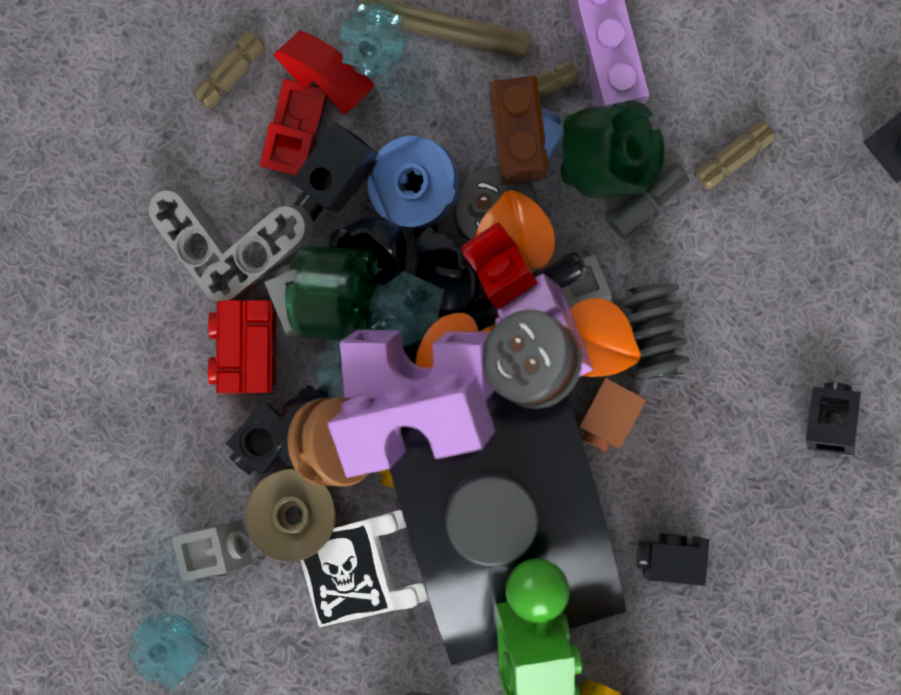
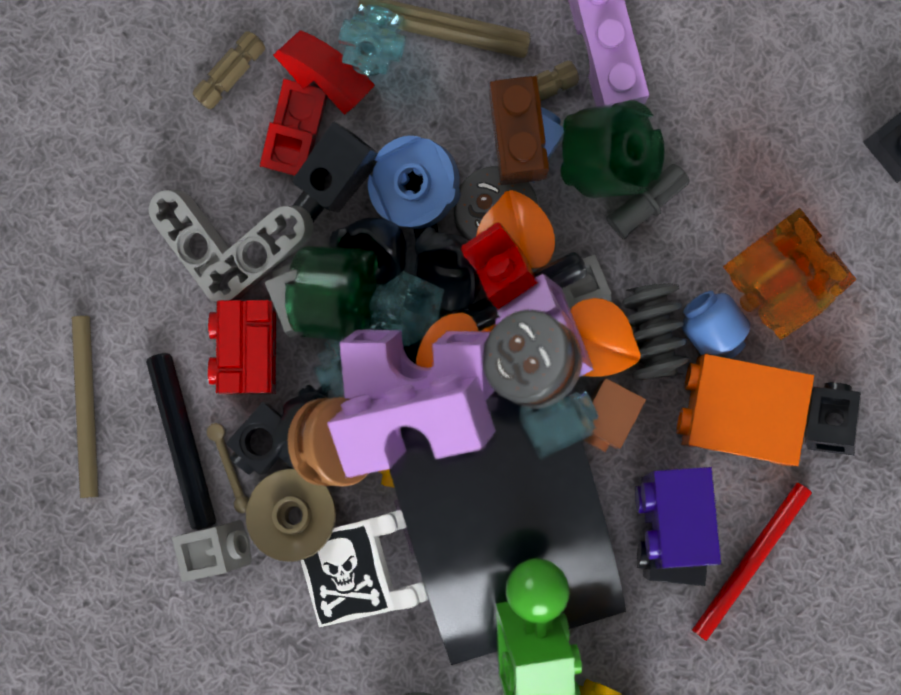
(85, 406): none -> dark tan bar
(181, 441): none -> black axle
(182, 645): clear light blue brick -> none
(216, 433): none -> dark tan hinge
(490, 518): dark grey head -> none
(560, 424): none -> clear light blue brick
(682, 517): none -> dark purple brick
(716, 325): none -> medium blue head
(734, 155): dark tan axle -> none
(745, 409): none -> orange panel
(751, 561): none -> red bar
(789, 275): none -> clear orange brick

